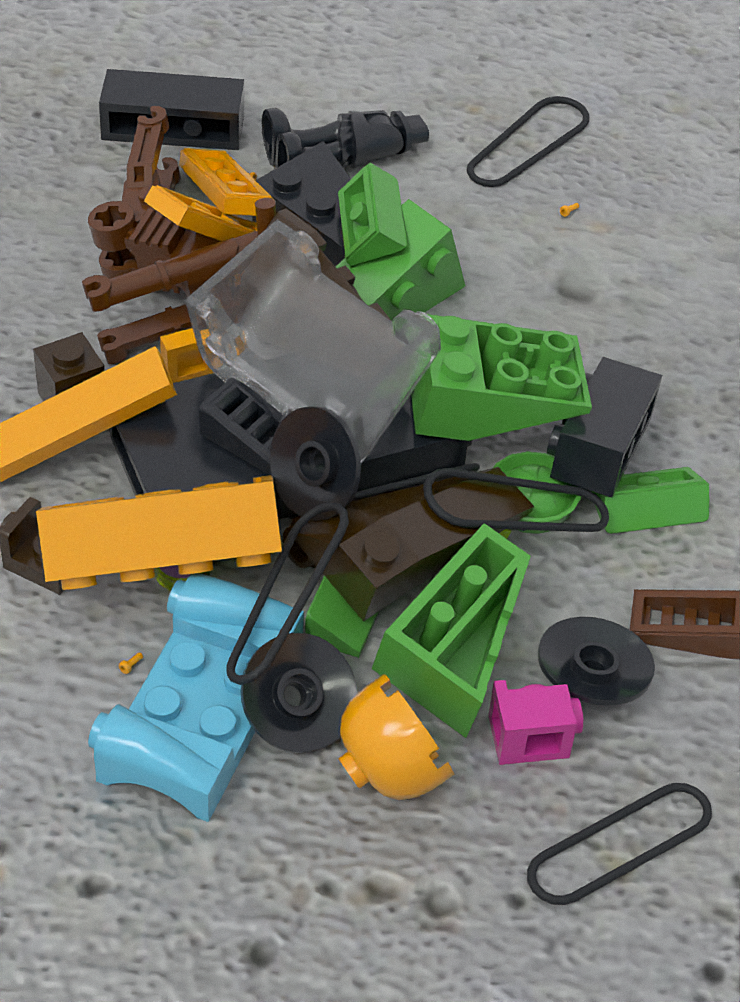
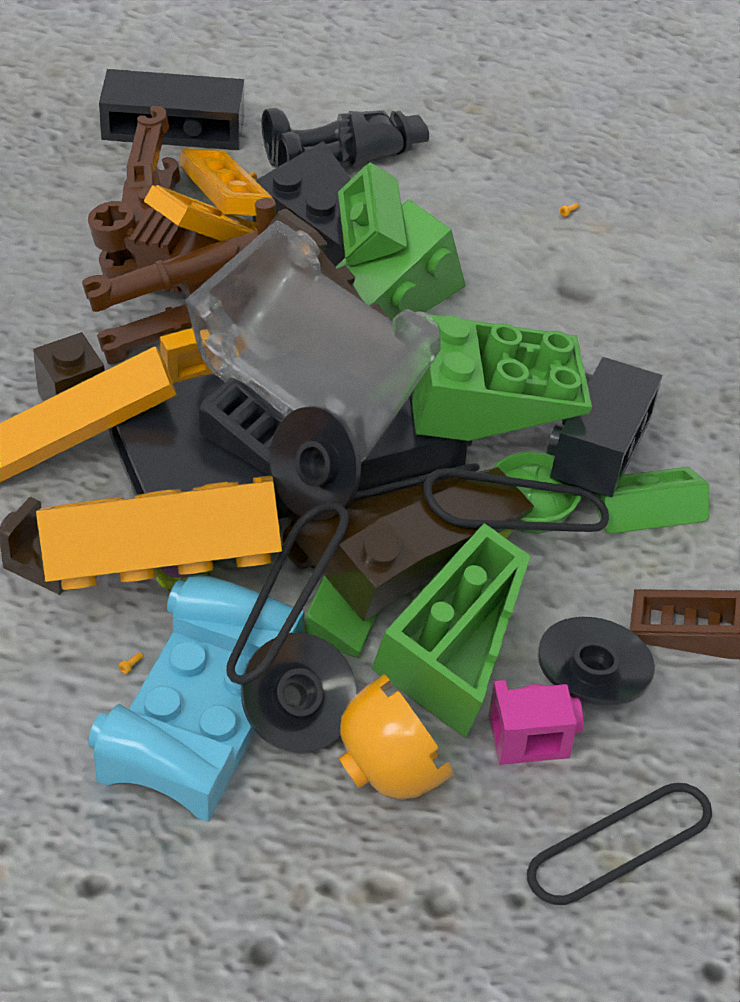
(549, 100): black piece -> none

